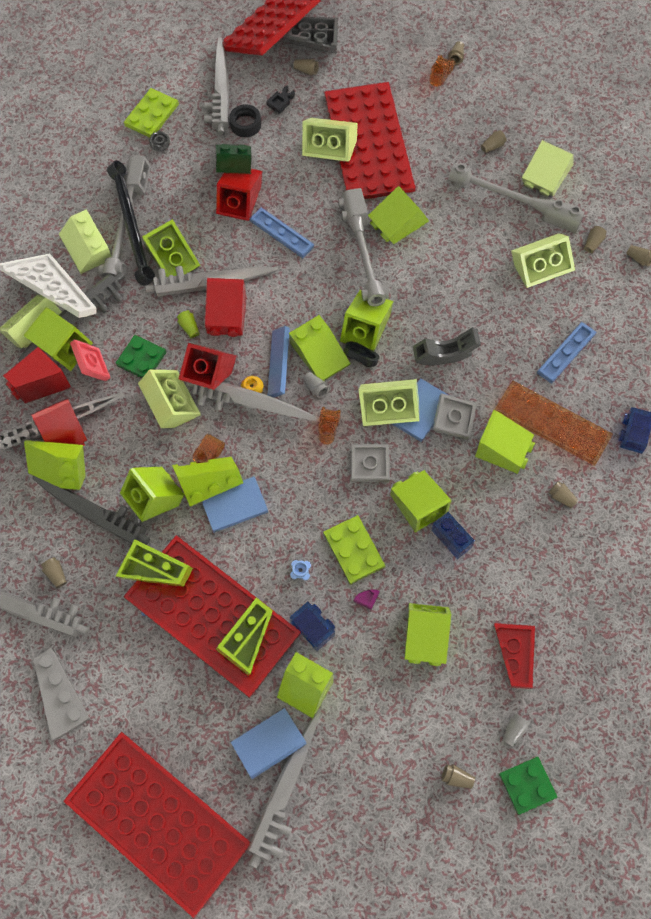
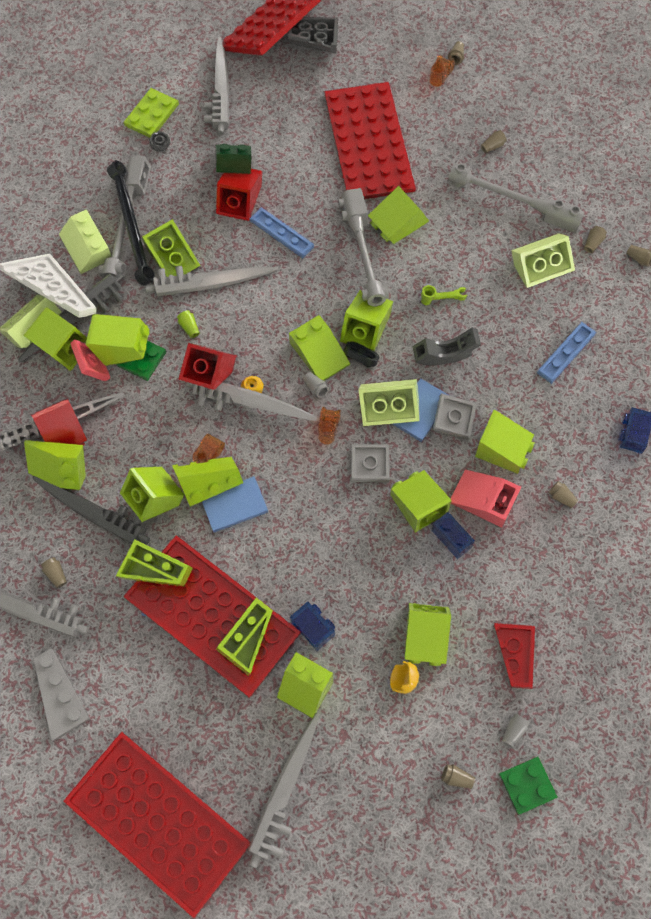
(35, 377): red slope -> none
(117, 338): none -> lime slope
(168, 398): yellowish green slope -> none
(225, 307): red slope -> none
(245, 110): black tyre -> none
(268, 743): medium blue tile -> none
(278, 362): medium blue tile -> none
(280, 101): black plate -> none
(296, 565): light blue plate -> none
(307, 66): dark tan cone -> none
(328, 139): yellowish green slope -> none
(354, 549): lime plate -> none
(367, 598): magenta tile -> none
(404, 678): none -> yellow hair
(429, 293): none -> lime brick
(485, 496): none -> coral slope
(547, 169): yellowish green slope -> none
(554, 423): clear orange plate -> none

